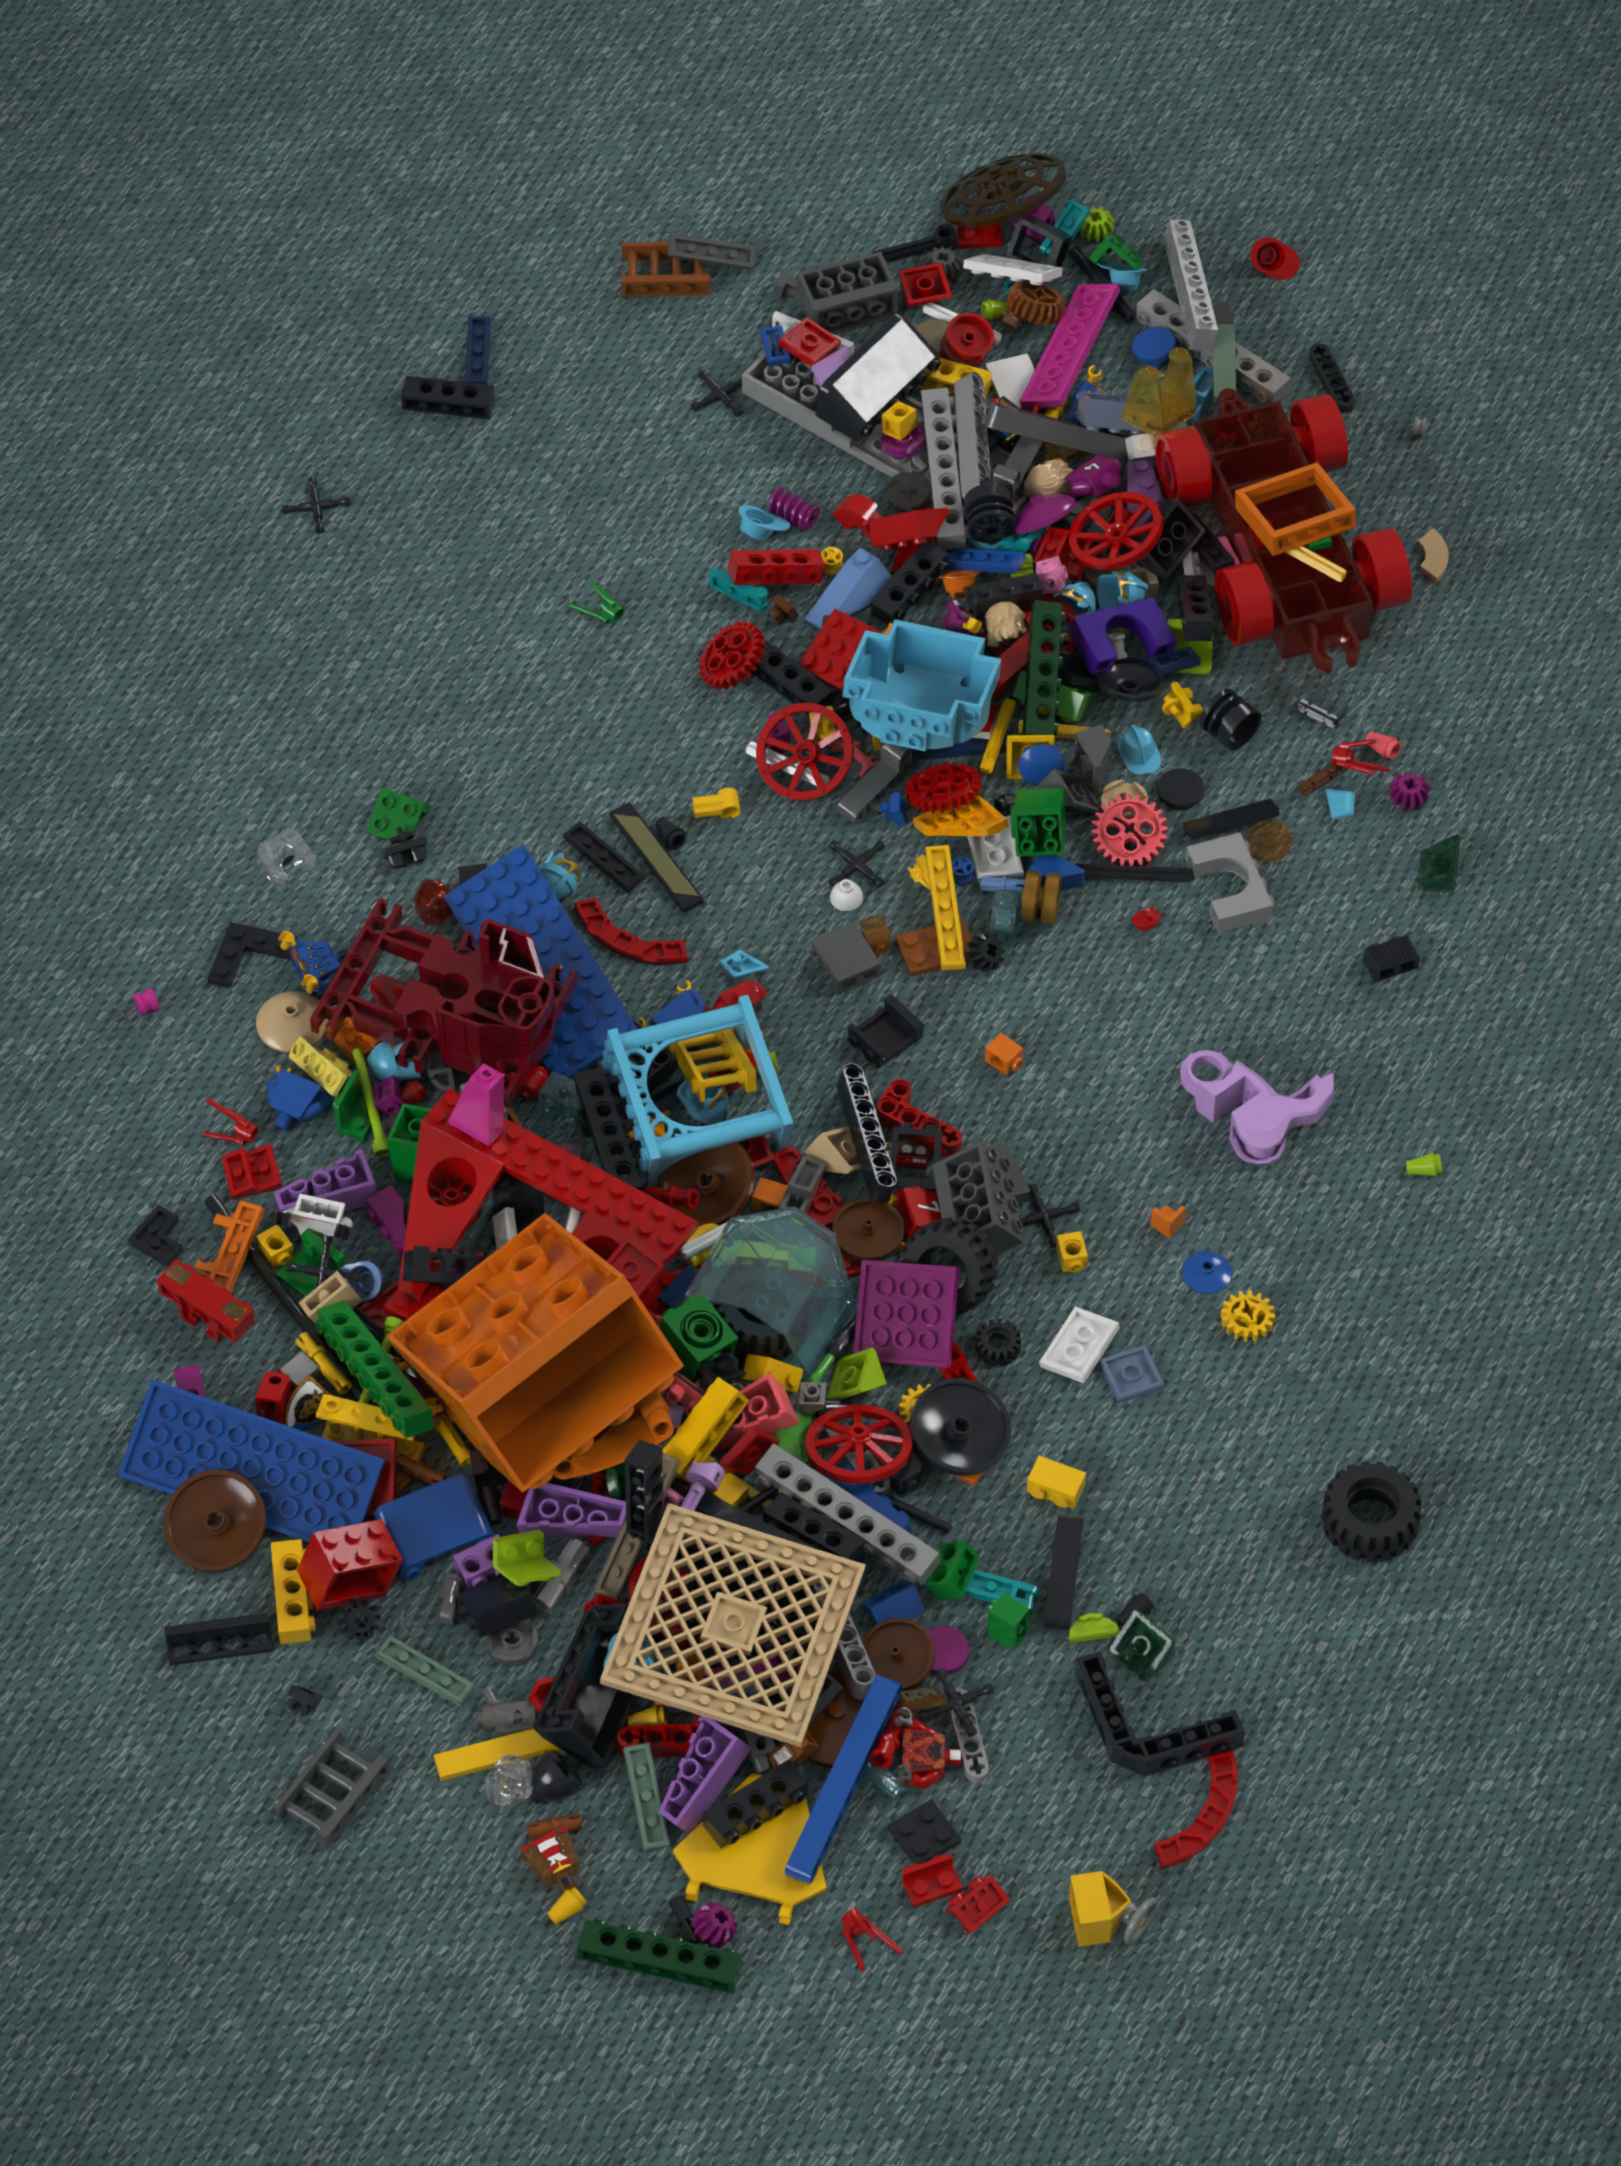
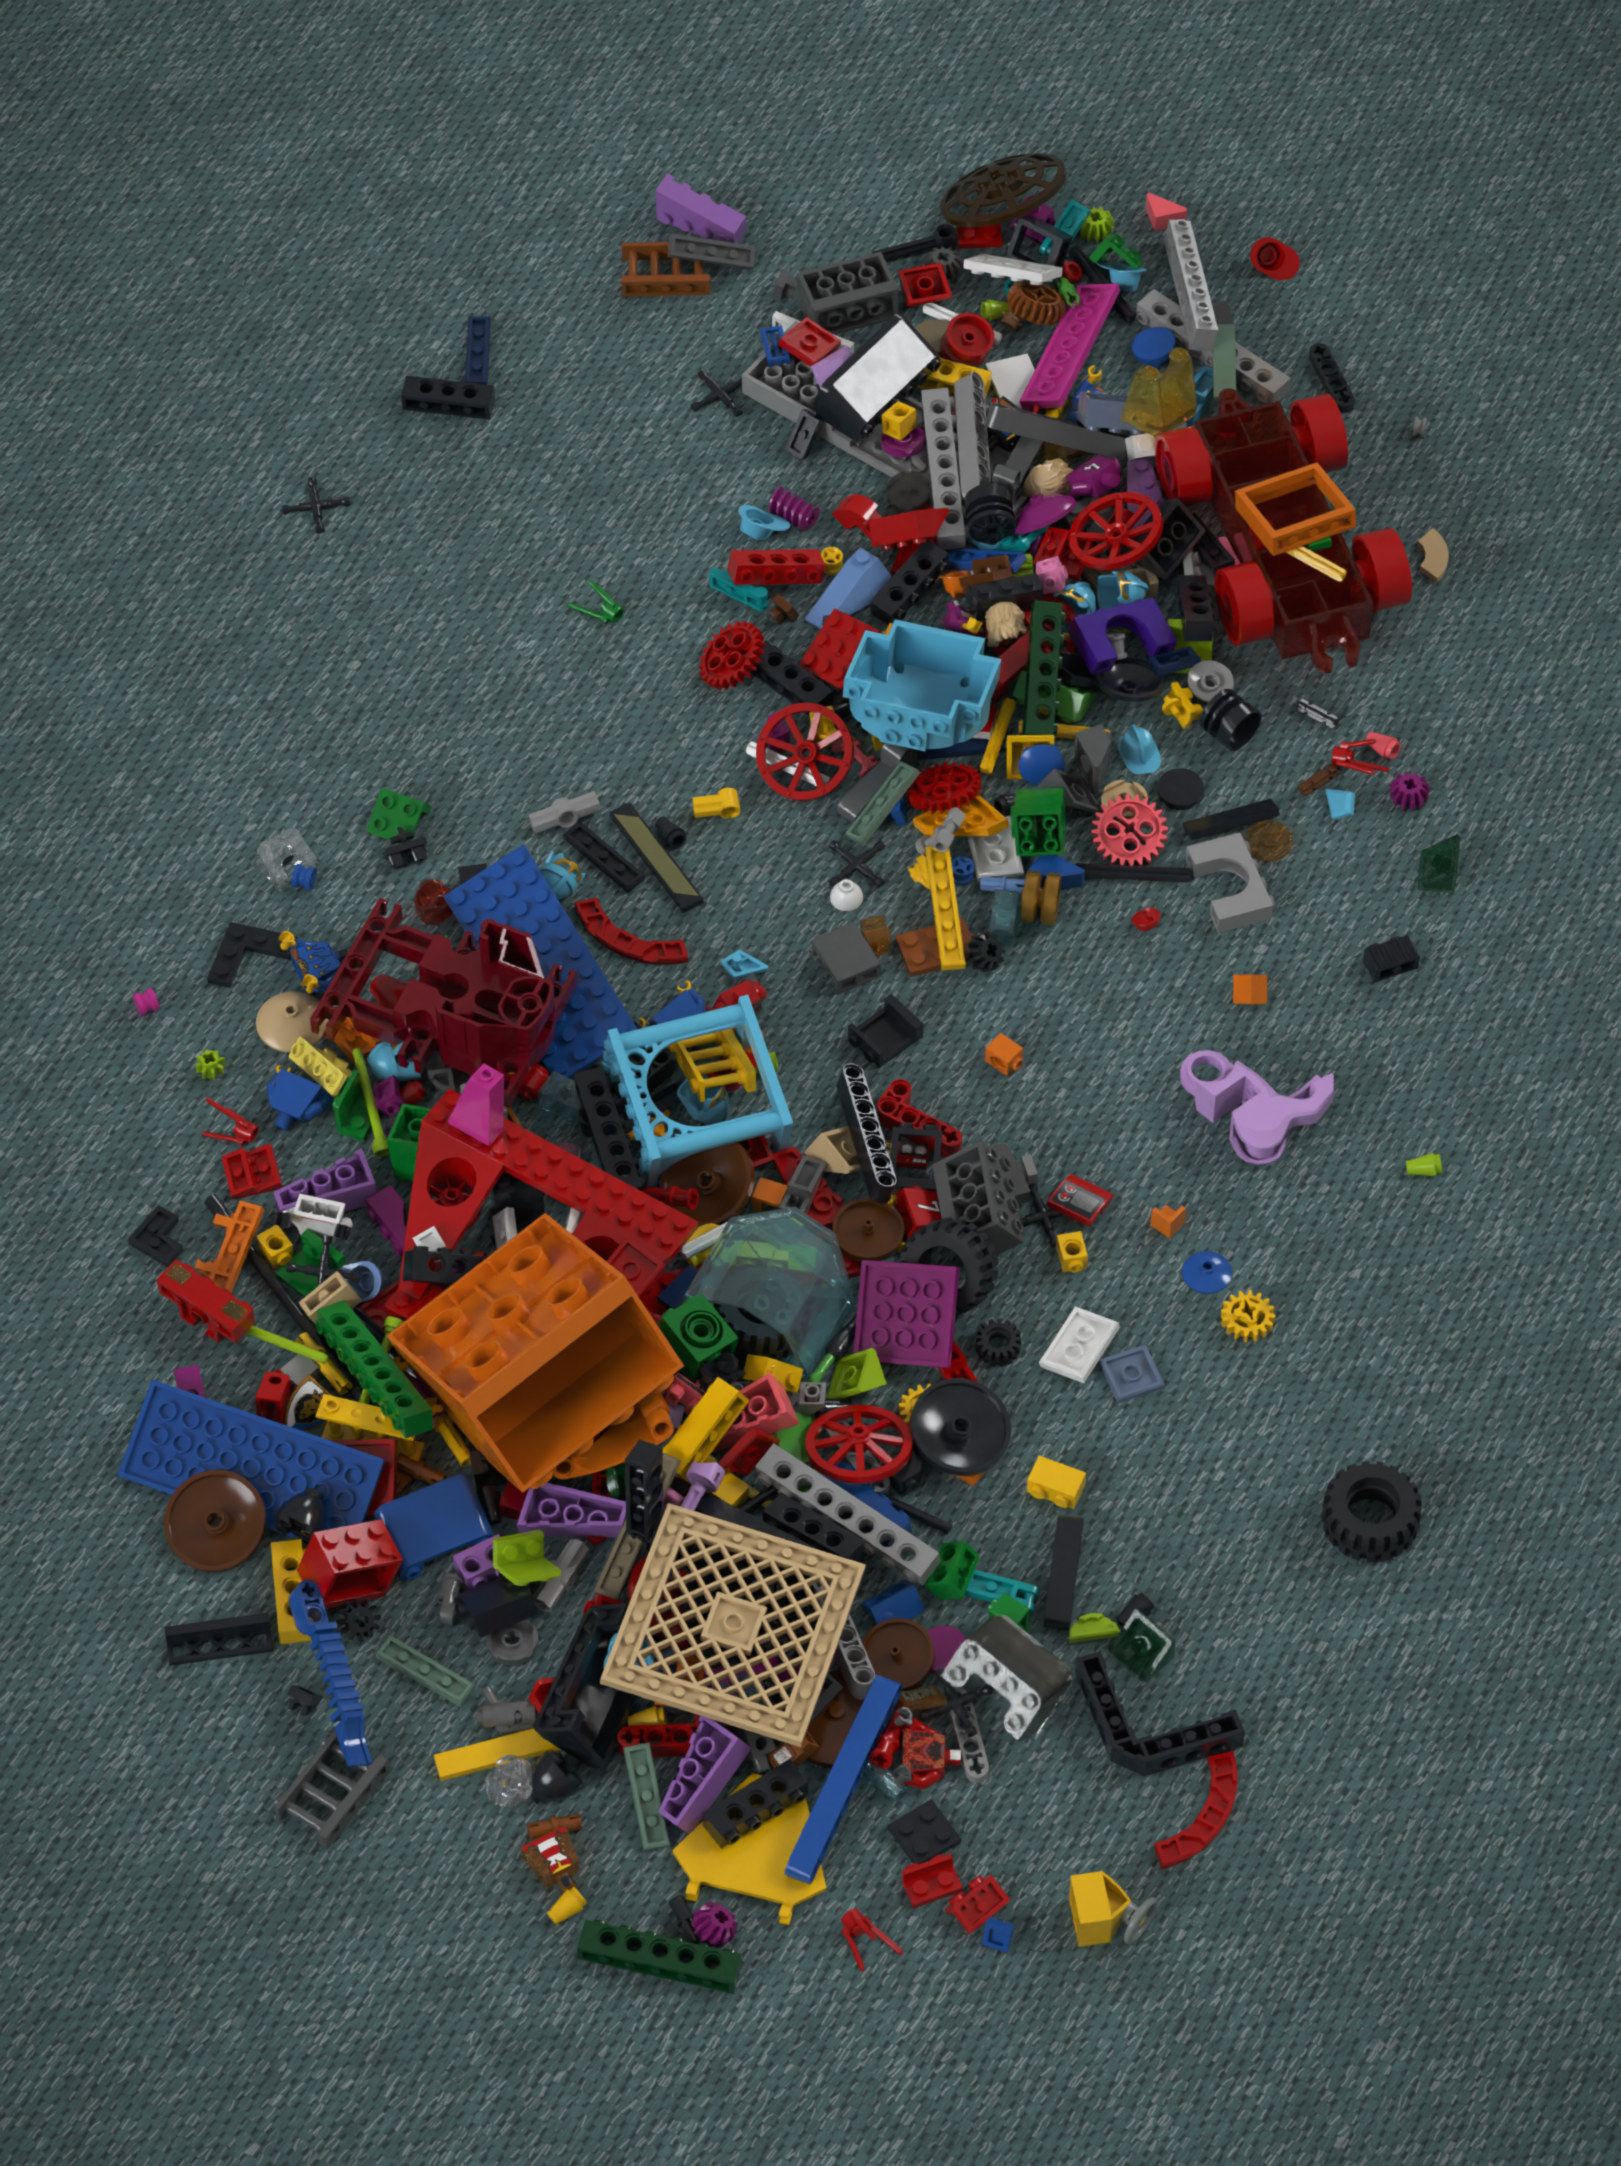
(210, 1064): none -> lime gear
(287, 1344): none -> lime piece
(301, 1515): none -> black piece
(304, 877): none -> blue wheel
(305, 1603): none -> blue piece
(430, 1239): none -> white tile
(564, 812): none -> light grey piece
(697, 213): none -> medium lavender wedge
(804, 434): none -> black plate
(882, 803): none -> sand green tile
(943, 833): none -> light grey bar
(987, 570): none -> reddish brown bracket
(998, 1934): none -> blue tile
(1016, 1669): none -> clear smoke windscreen
(1029, 1169): none -> light grey plate
(1068, 291): none -> bright green pin
(1071, 271): none -> red tile
(1080, 1200): none -> slope
(1162, 210): none -> coral slope
(1209, 672): none -> light grey dish
(1249, 989): none -> orange panel

